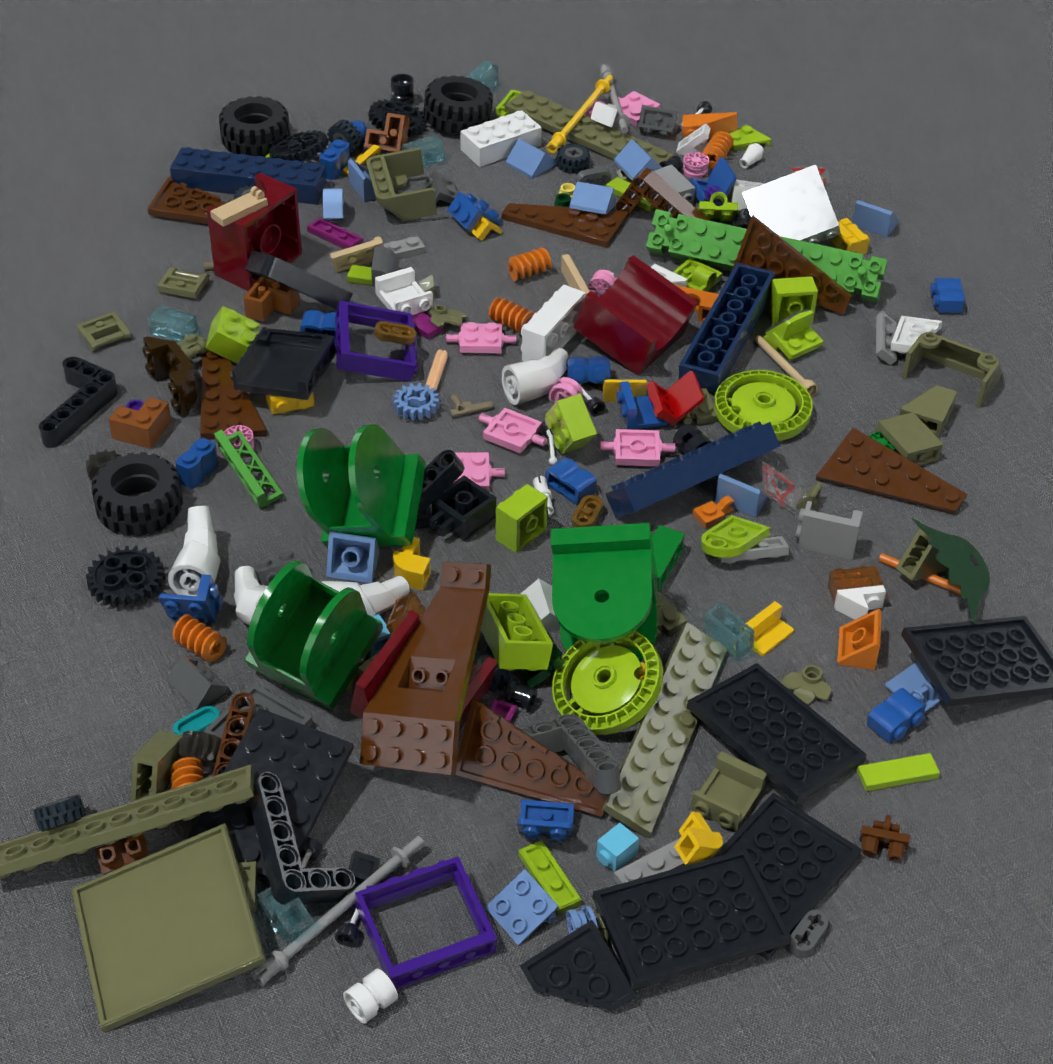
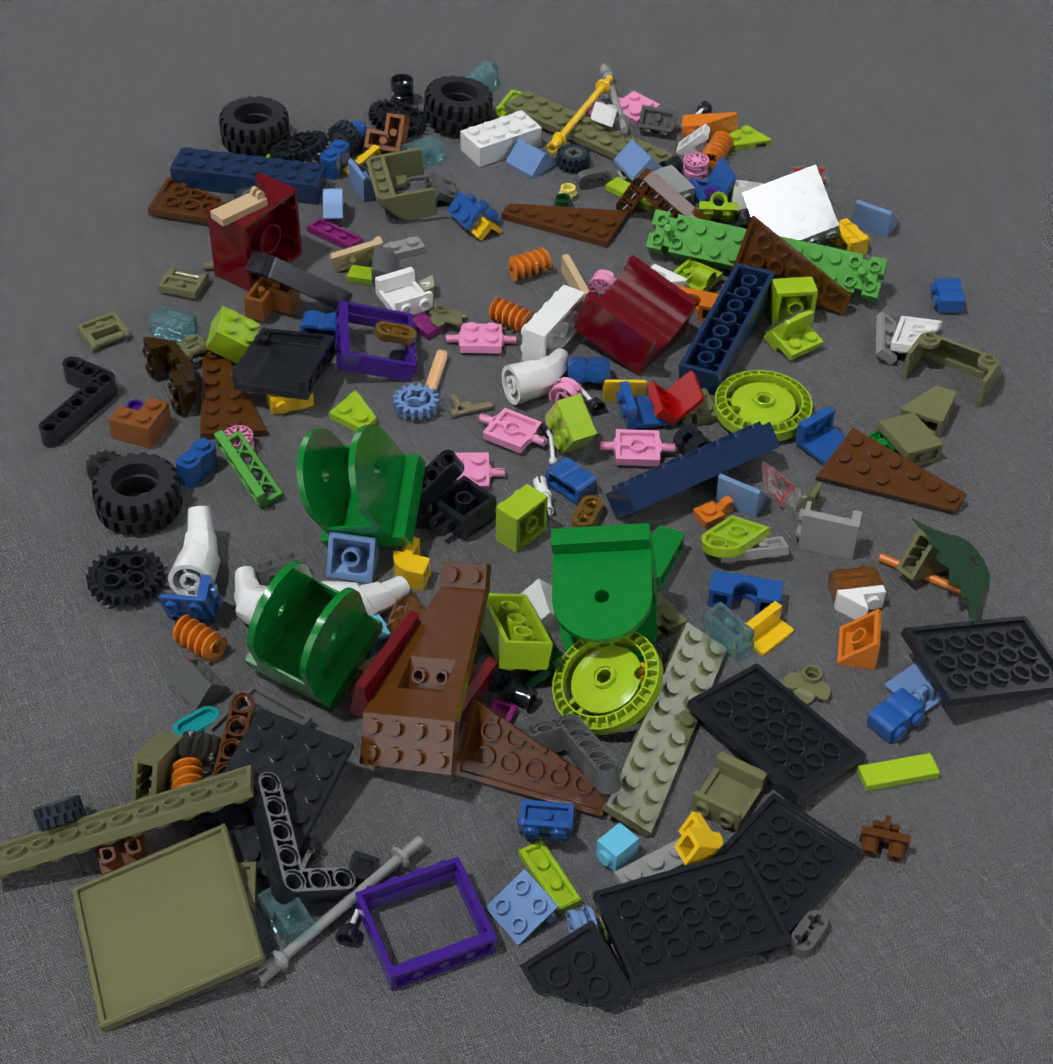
(353, 412): none -> lime wing
(368, 997): white wheel -> none
(593, 198): medium blue slope -> none
(728, 587): none -> blue arch
(752, 154): white cone -> none
(810, 386): tan piece -> none
(818, 435): none -> blue bracket

